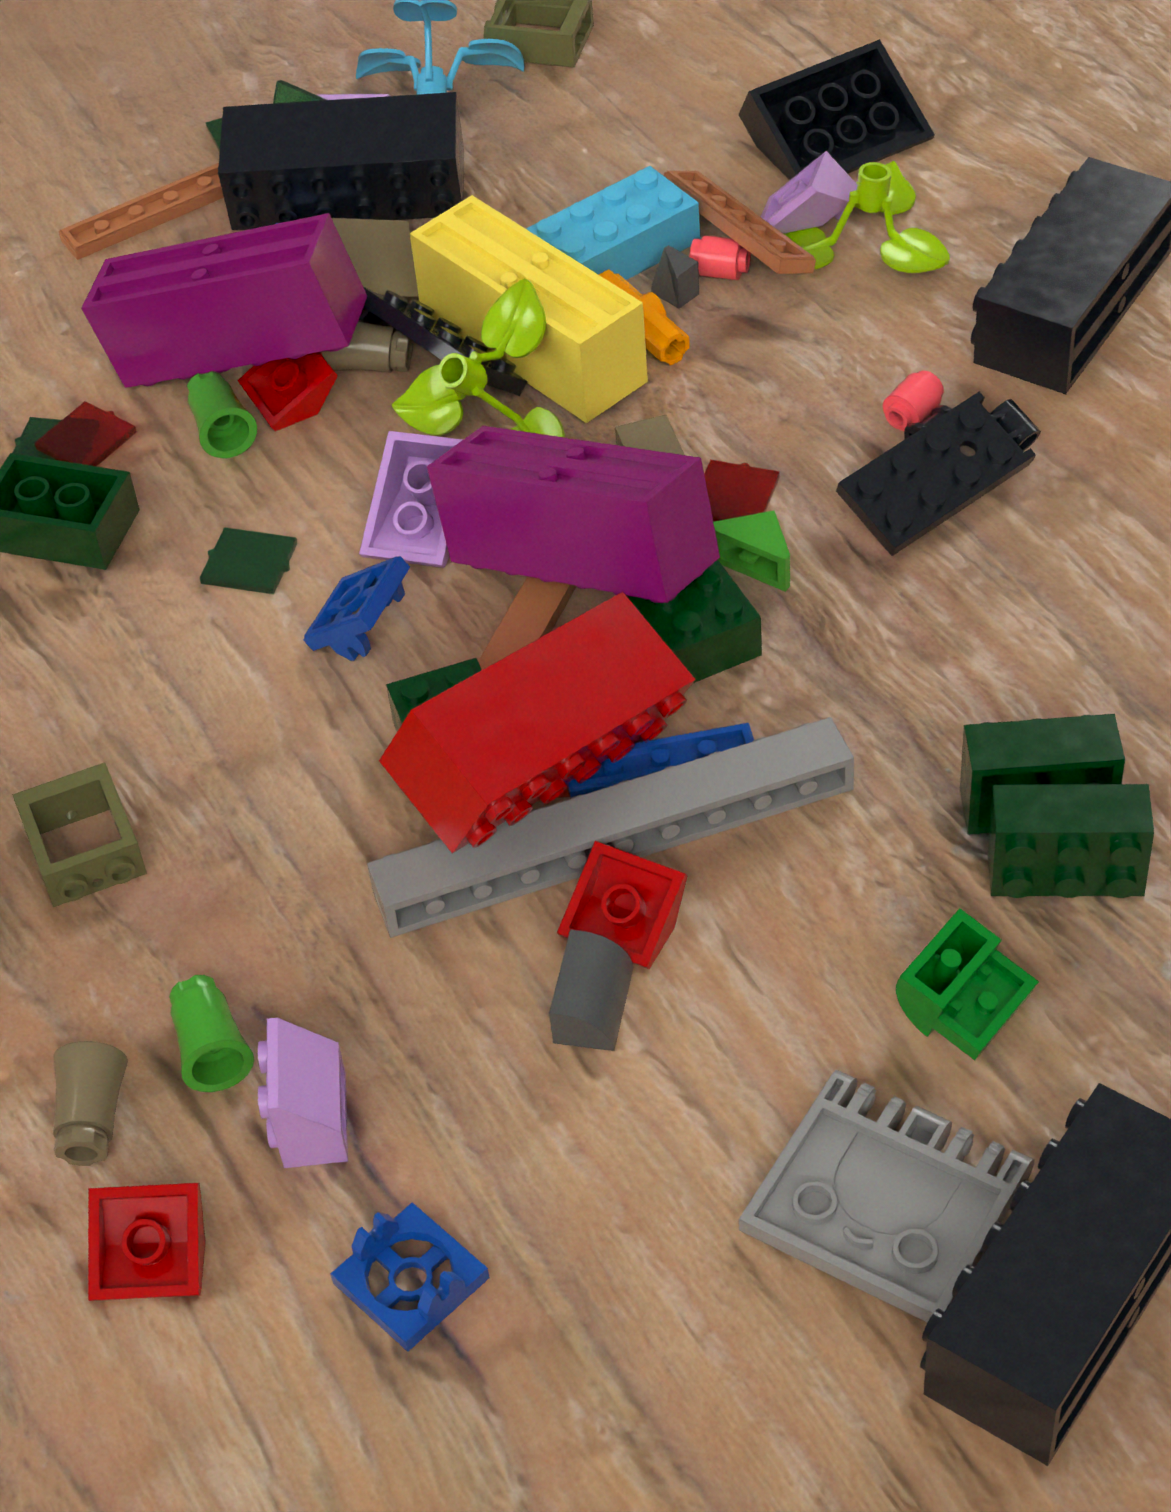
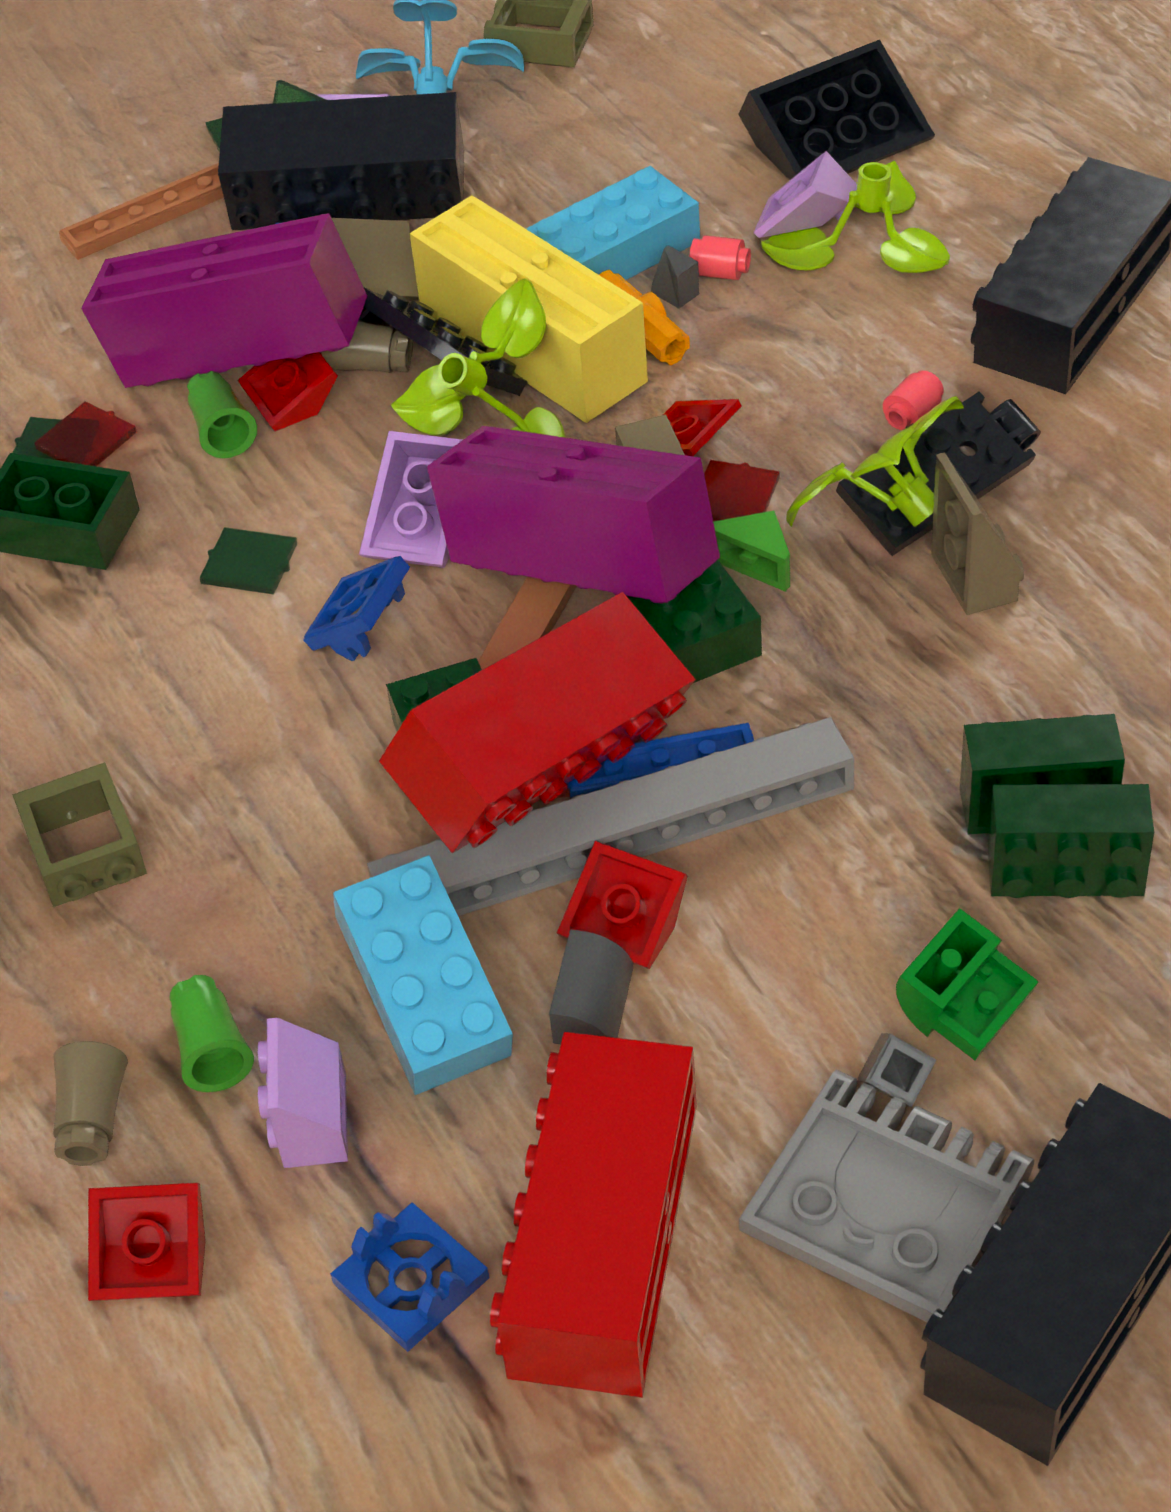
(422, 974): none -> medium azure brick
(597, 1215): none -> red brick
(699, 421): none -> red slope
(743, 224): nougat tile -> none
(896, 1068): none -> dark grey slope
(909, 493): none -> lime plant
(970, 546): none -> dark tan slope

